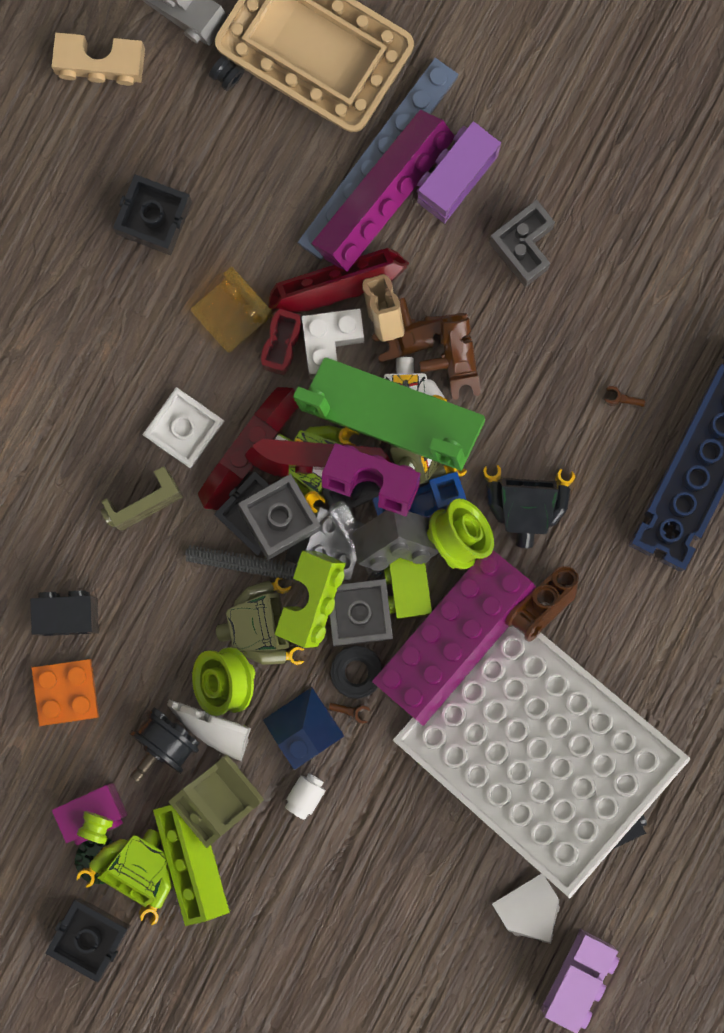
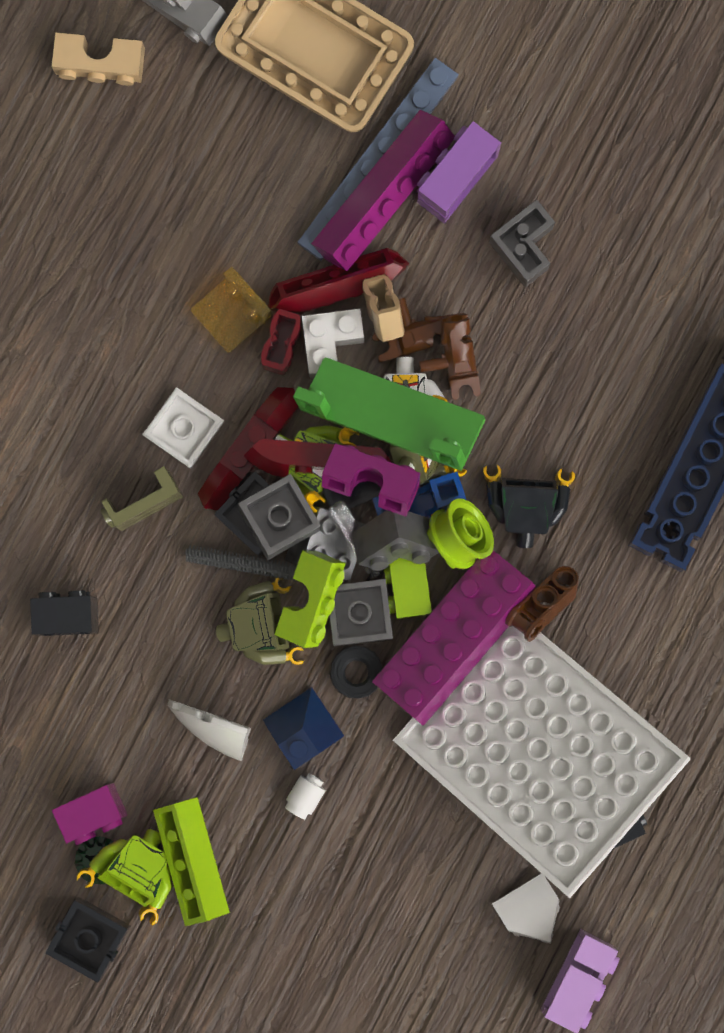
(65, 692): orange plate -> none
(95, 827): lime wheel -> none
(152, 214): black brick -> none
(163, 742): black wheel -> none
(216, 800): olive panel -> none
(223, 681): lime wheel -> none
(226, 73): black wheel -> none
(349, 711): reddish brown hand -> none
(621, 398): reddish brown hand -> none

